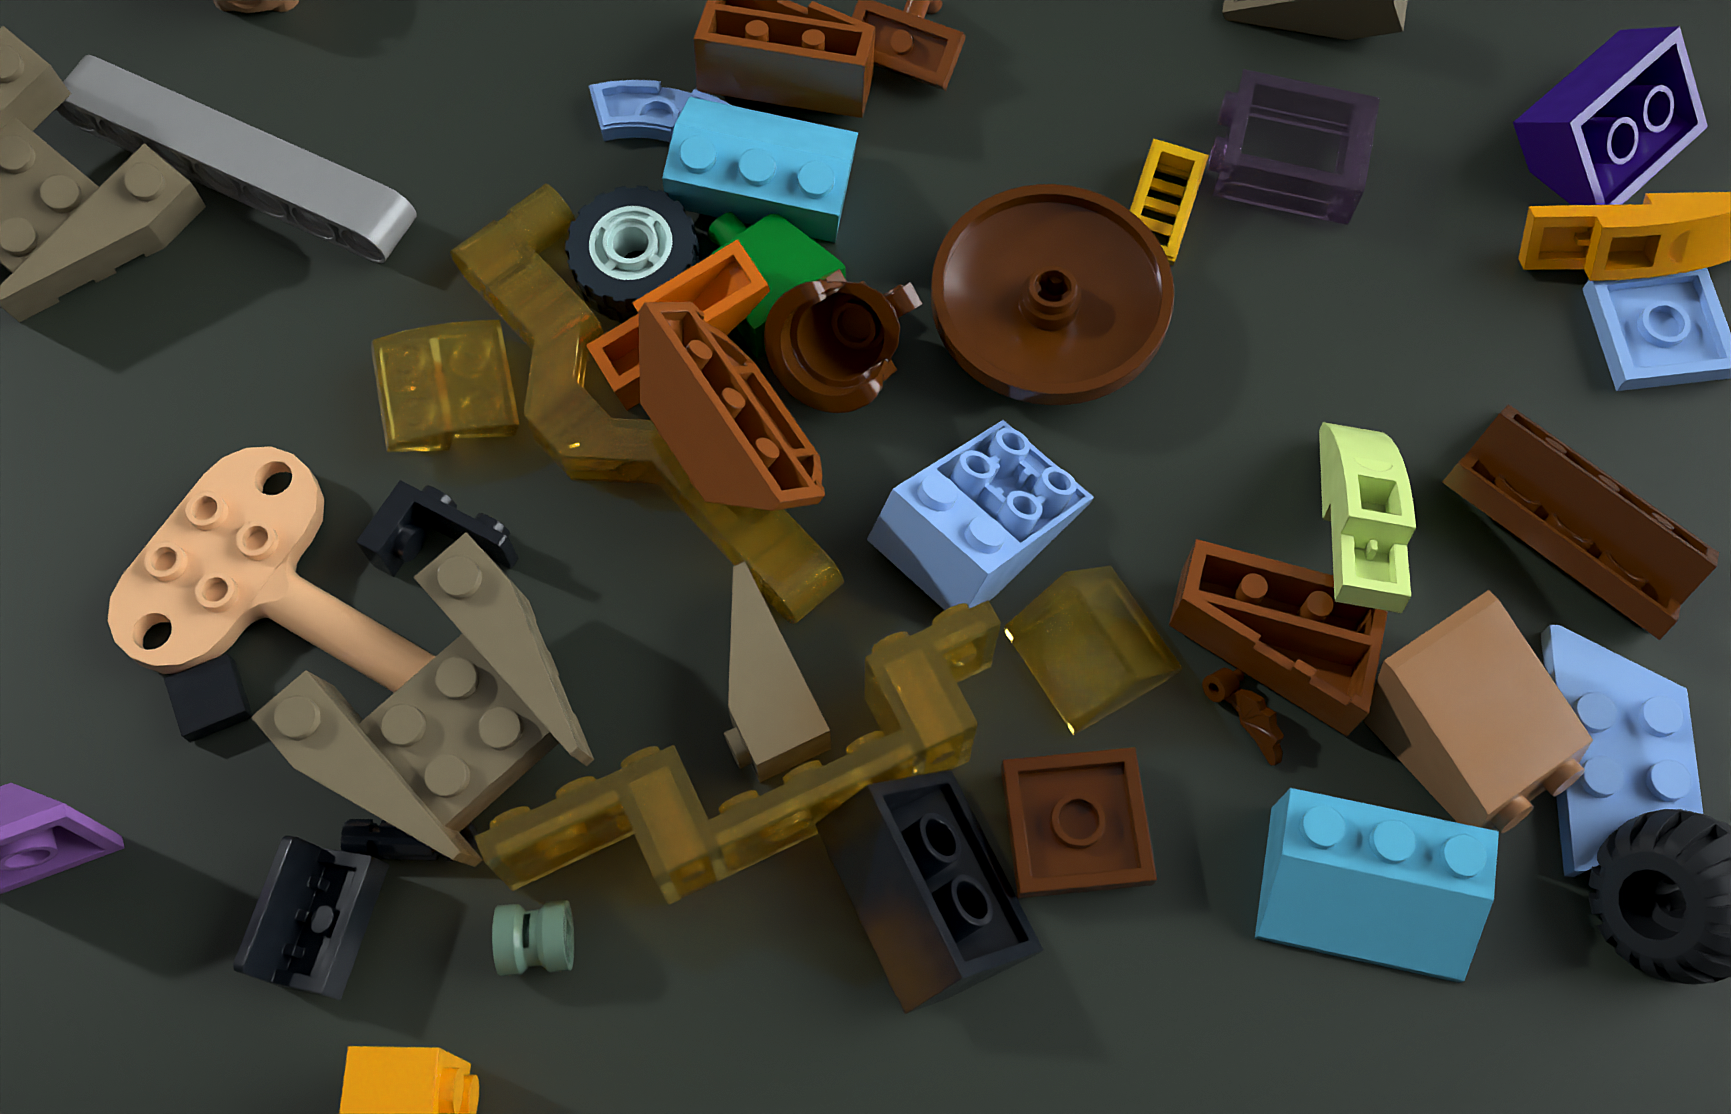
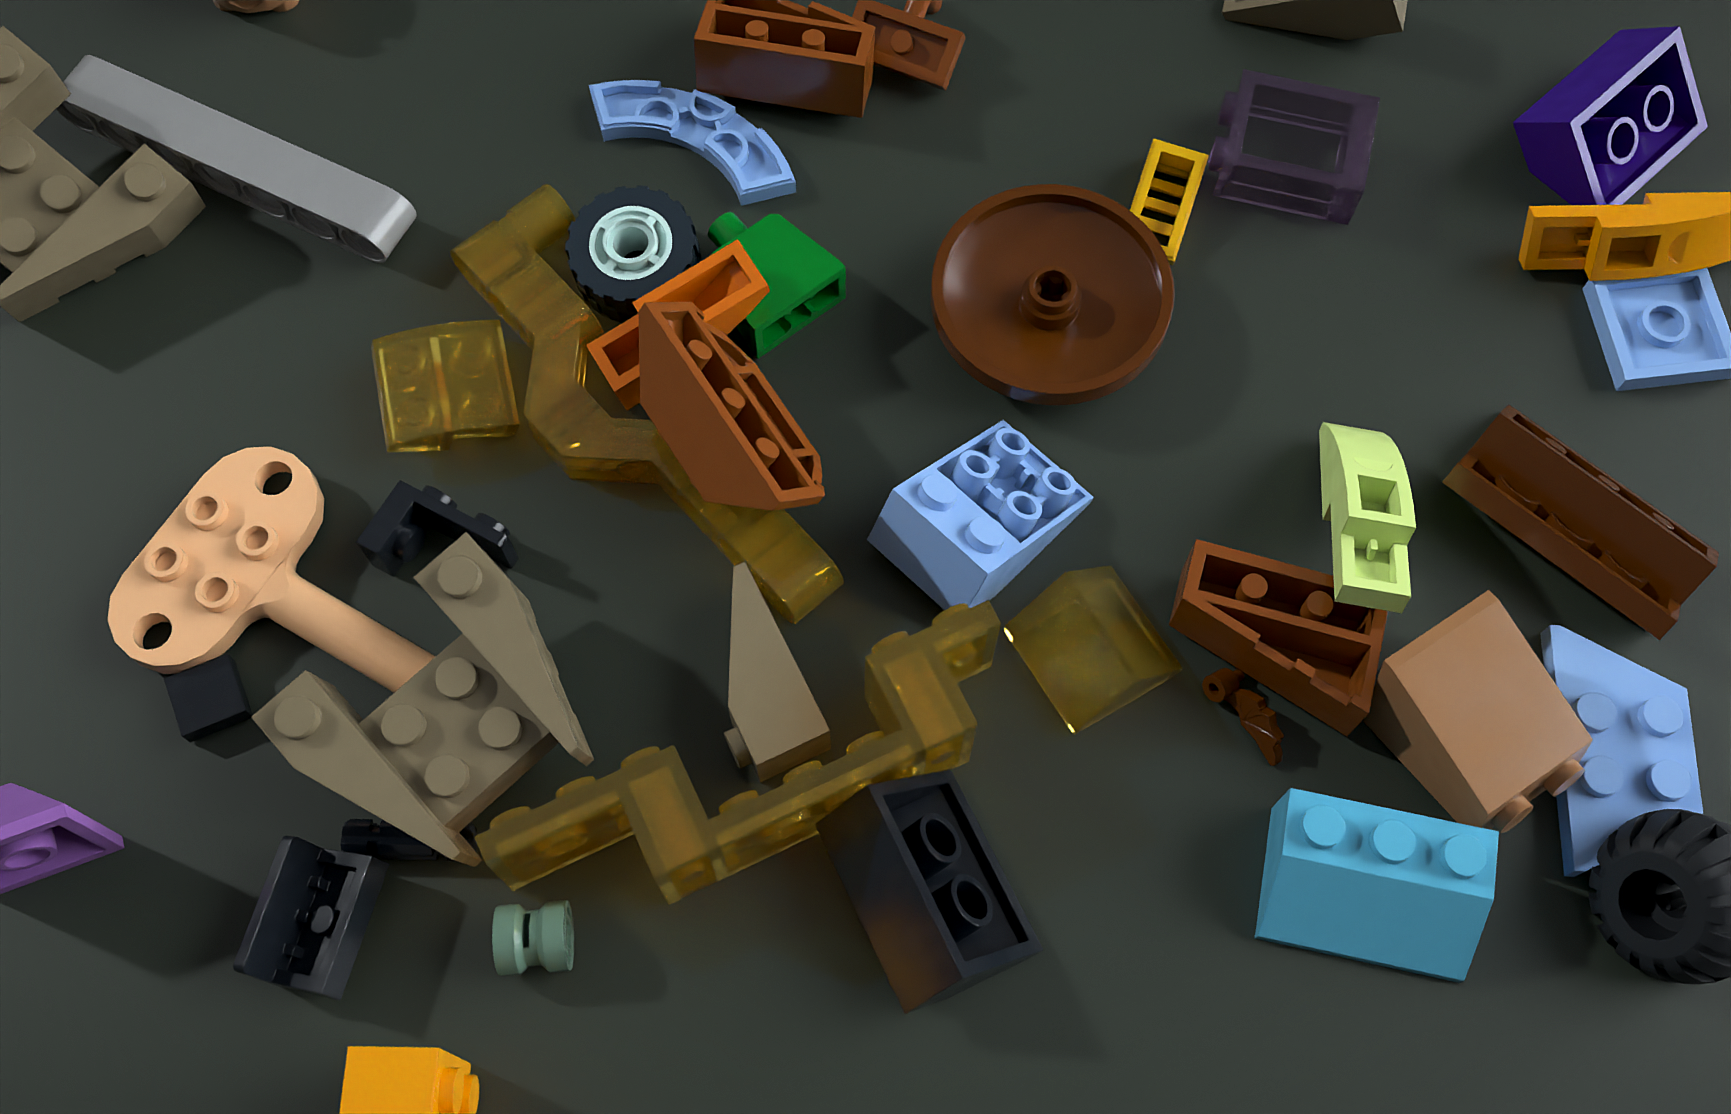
(759, 166): medium azure slope -> none
(836, 340): reddish brown helmet -> none
(1077, 822): reddish brown plate -> none

